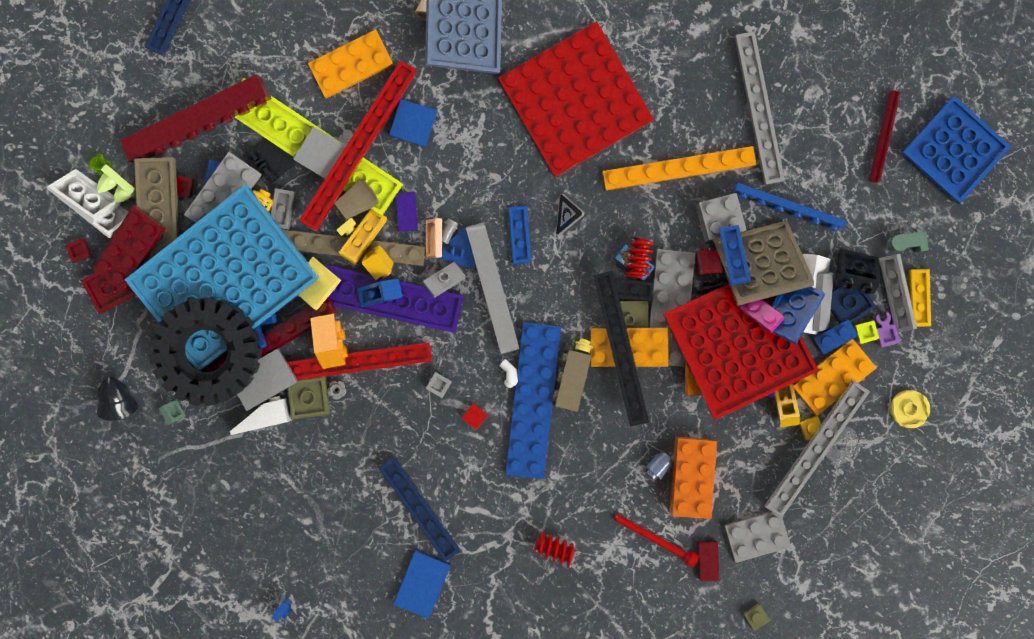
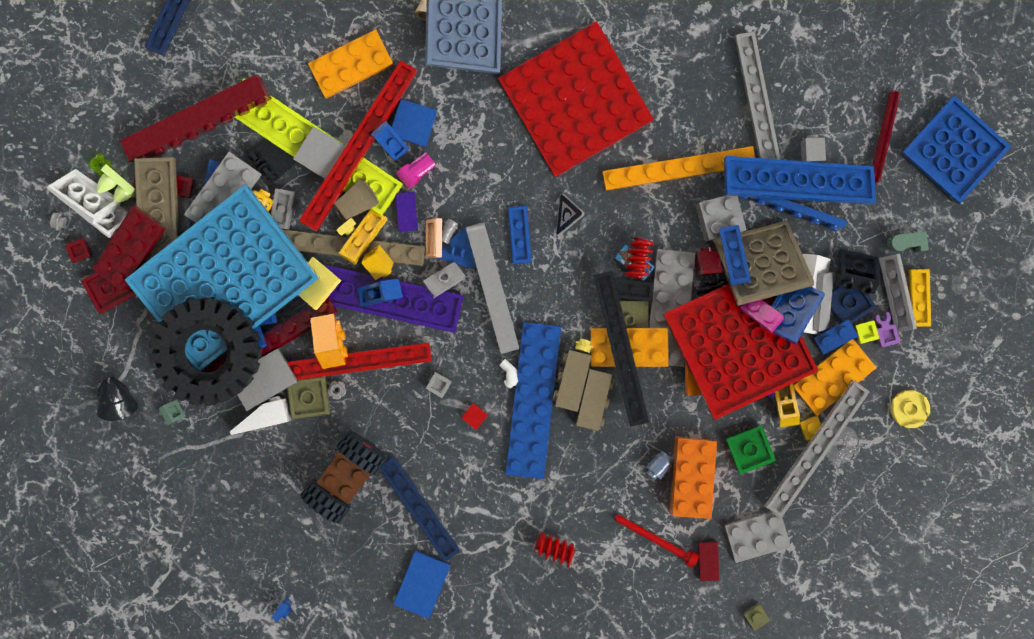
(58, 221): none -> light grey plate
(343, 477): none -> black plate
(390, 141): none -> blue plate
(412, 173): none -> dark pink piece
(594, 400): none -> dark tan brick
(750, 449): none -> green plate
(799, 180): none -> blue plate
(813, 149): none -> light grey brick

